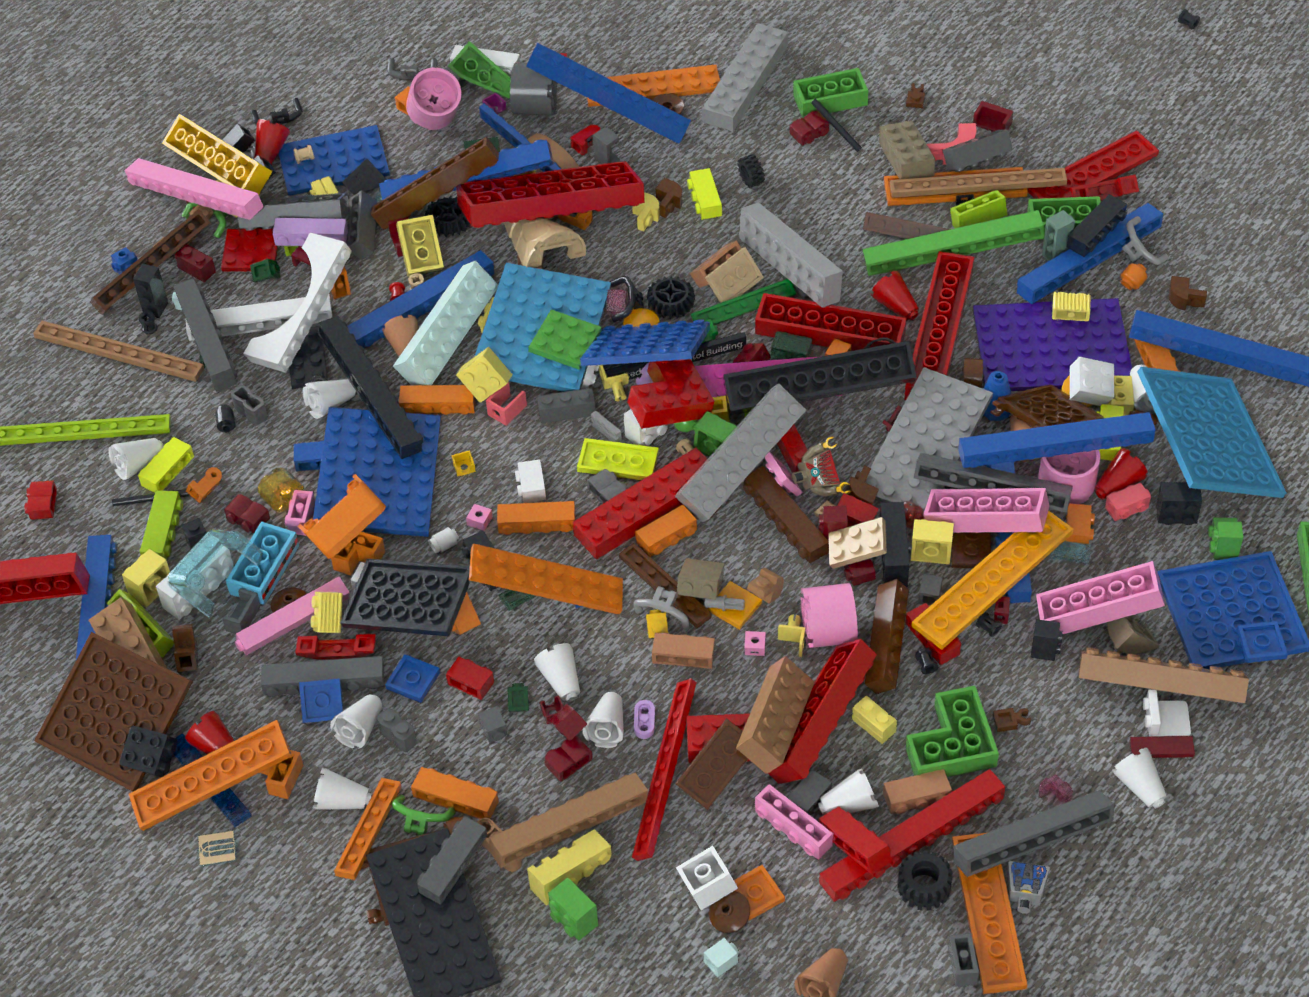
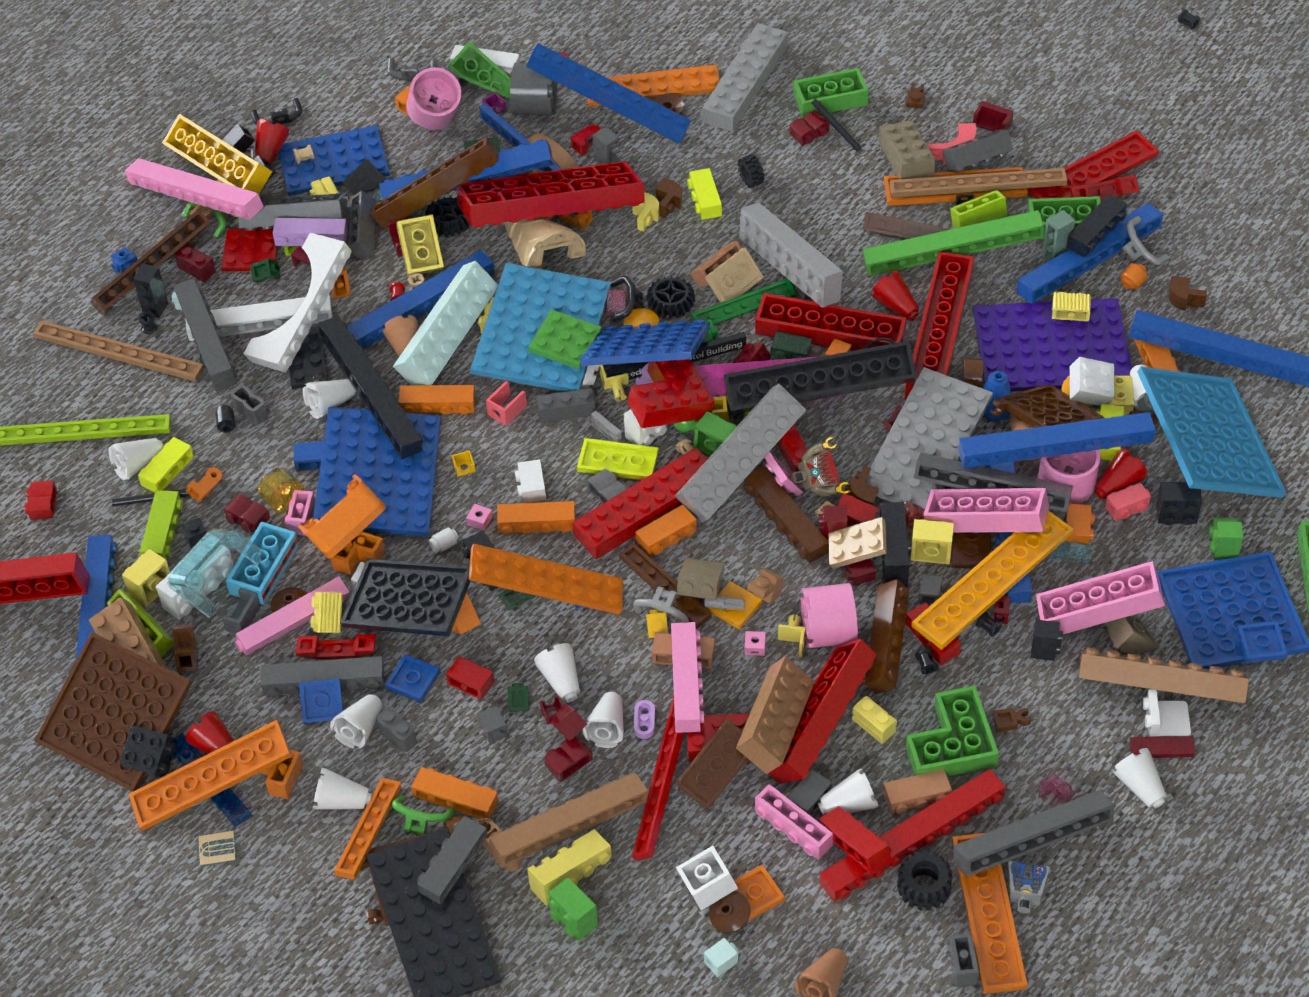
(484, 374): light yellow brick -> none
(685, 677): none -> bright pink brick

